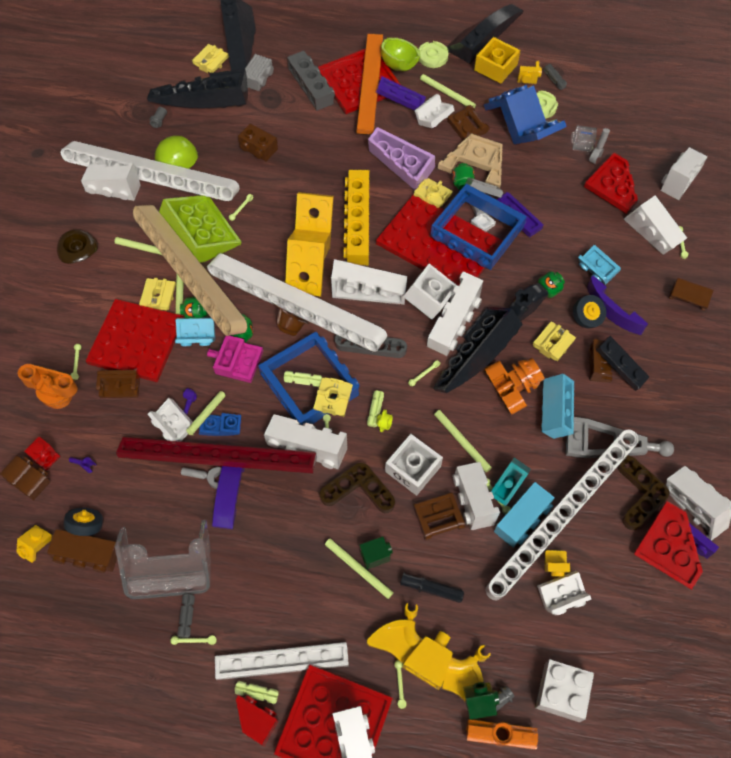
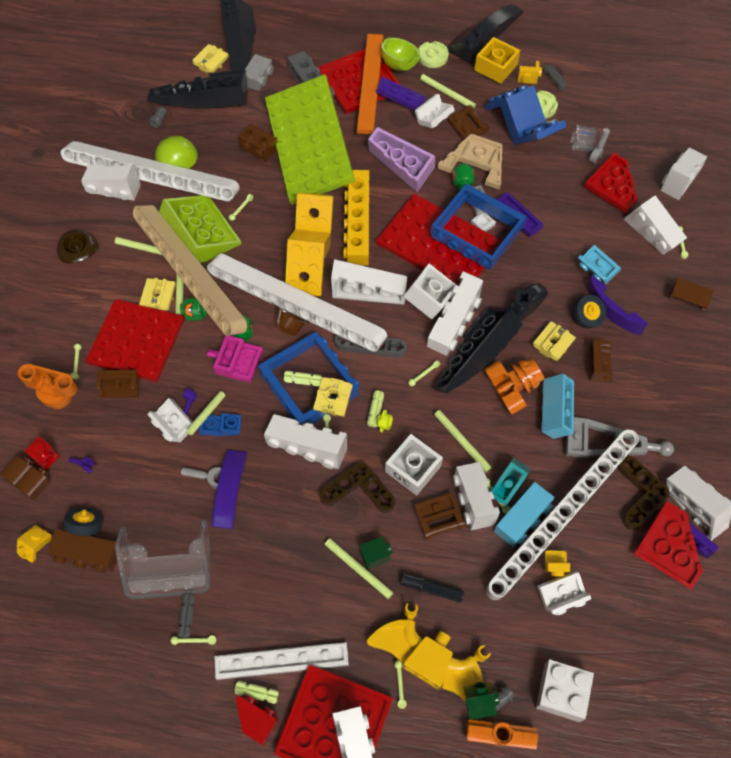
(195, 331): medium azure bracket -> none
(217, 455): dark red plate -> none
(309, 139): none -> lime plate
(433, 192): light yellow piece -> none
(485, 187): light grey tile -> none
(552, 282): green head -> none
(622, 363): black plate -> none

